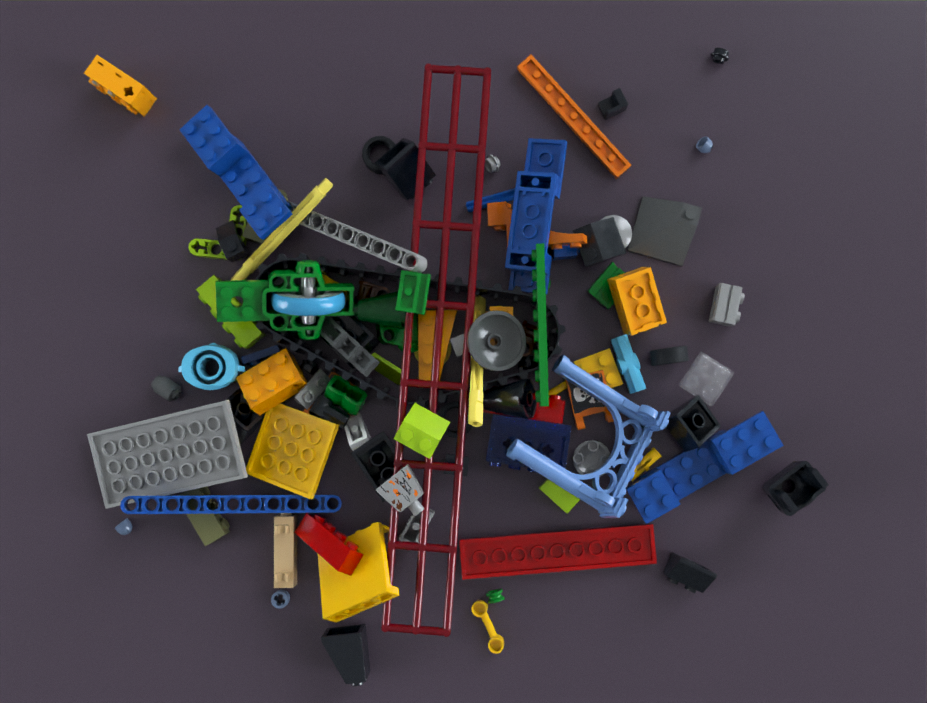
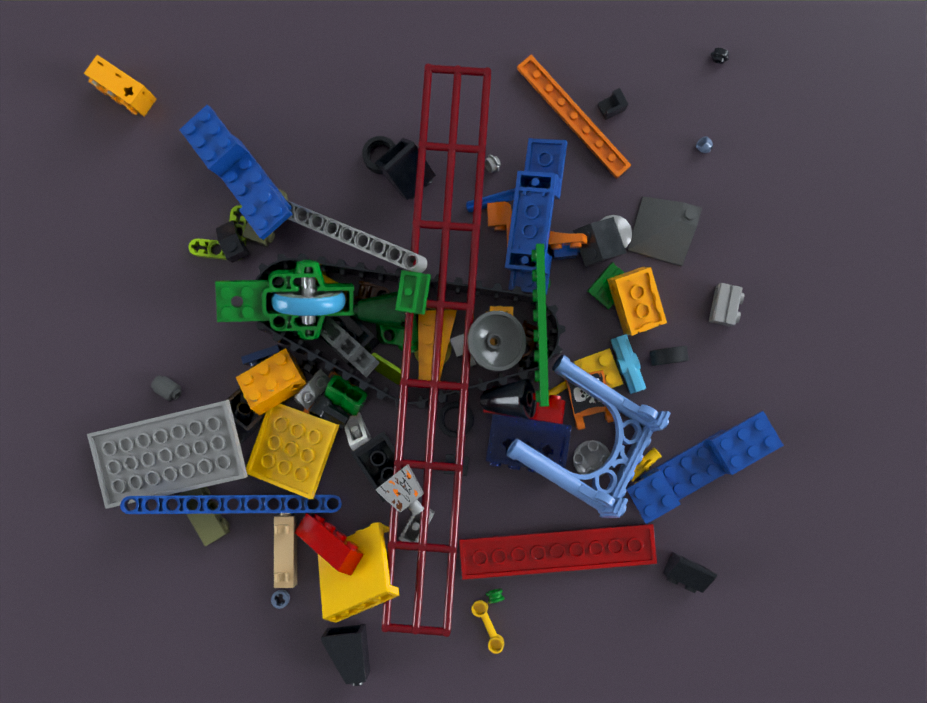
(124, 527): sand blue hinge -> none
(195, 361): medium azure piece -> none
(245, 332): lime brick -> none
(283, 230): light yellow piece -> none
(422, 430): lime slope -> none
(475, 412): light yellow piece -> none
(558, 495): lime slope -> none
(692, 424): black slope -> none
(706, 378): clear slope -> none
(806, 487): black piece -> none

